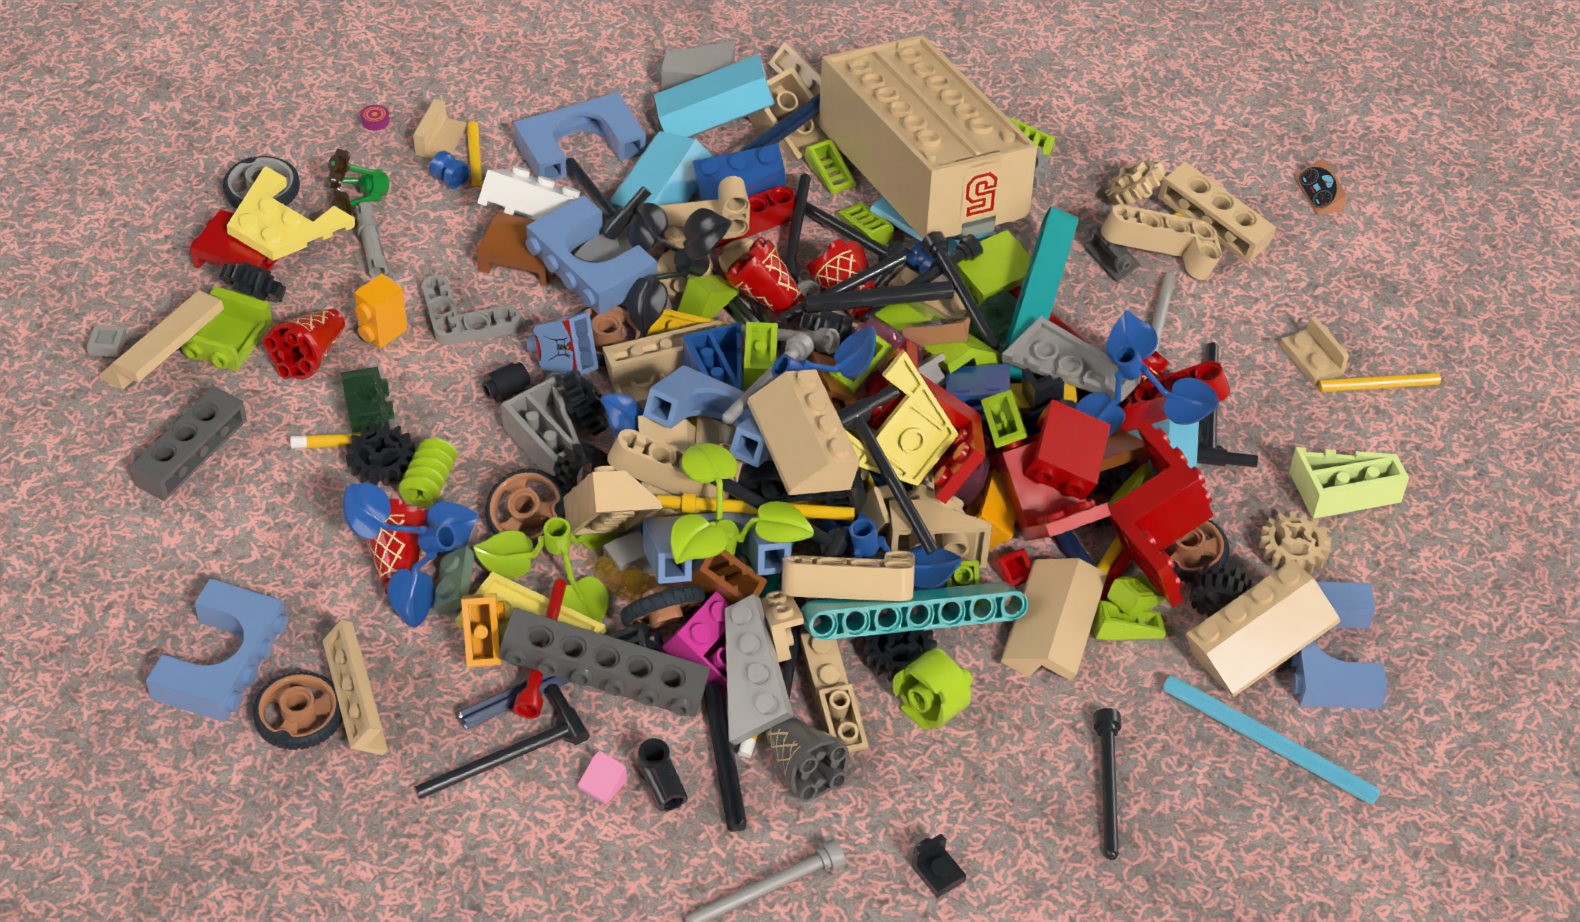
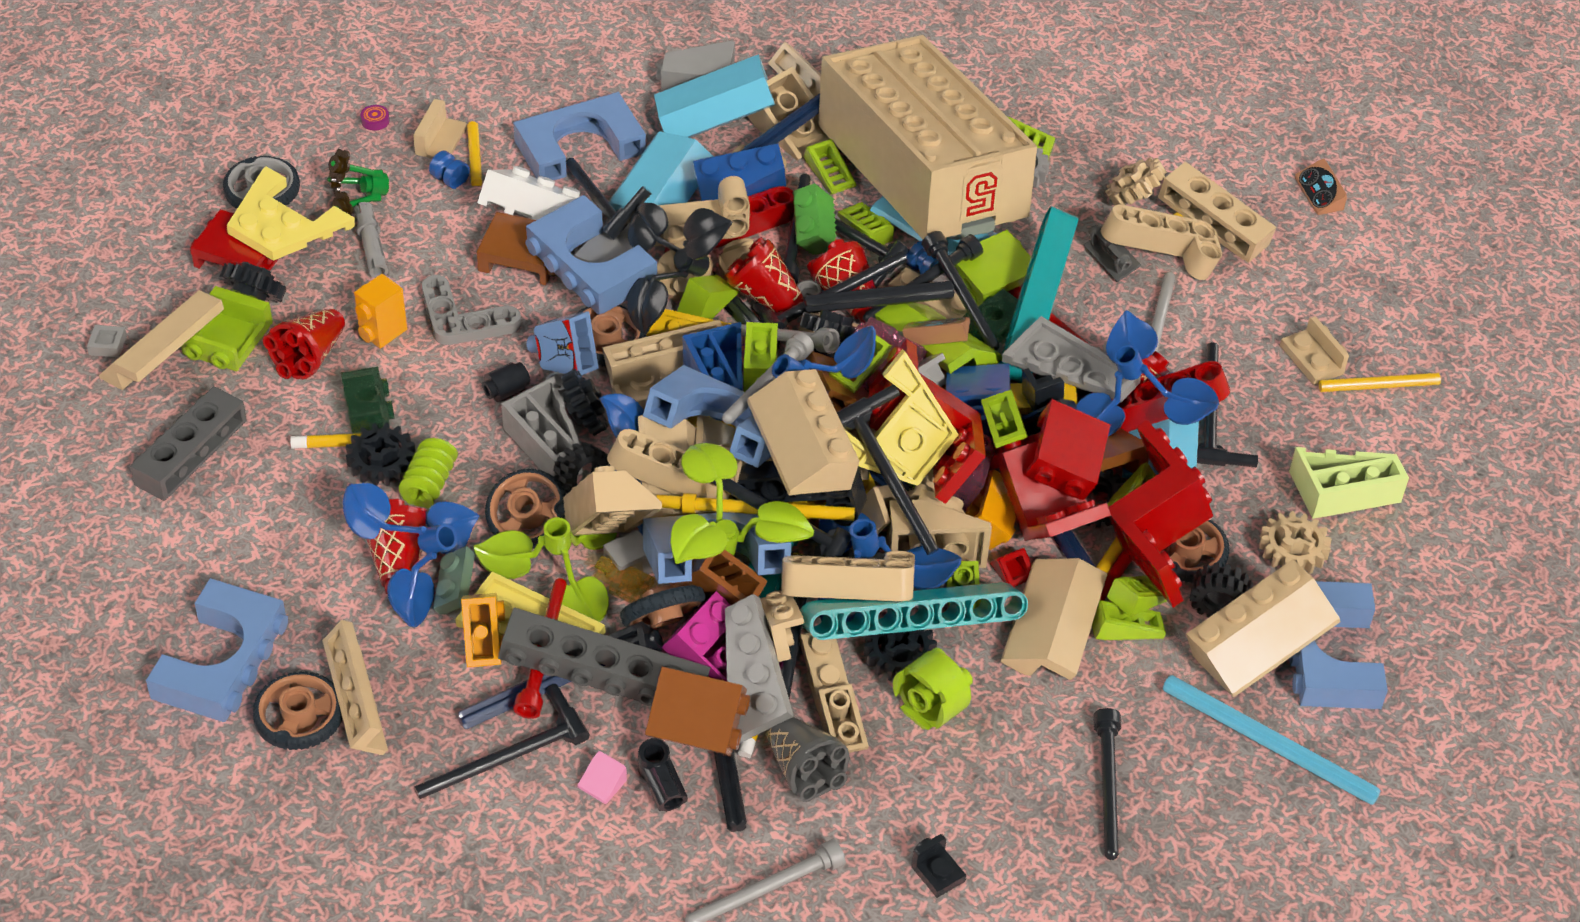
(697, 711): none -> dark orange panel
(814, 219): none -> bright green brick

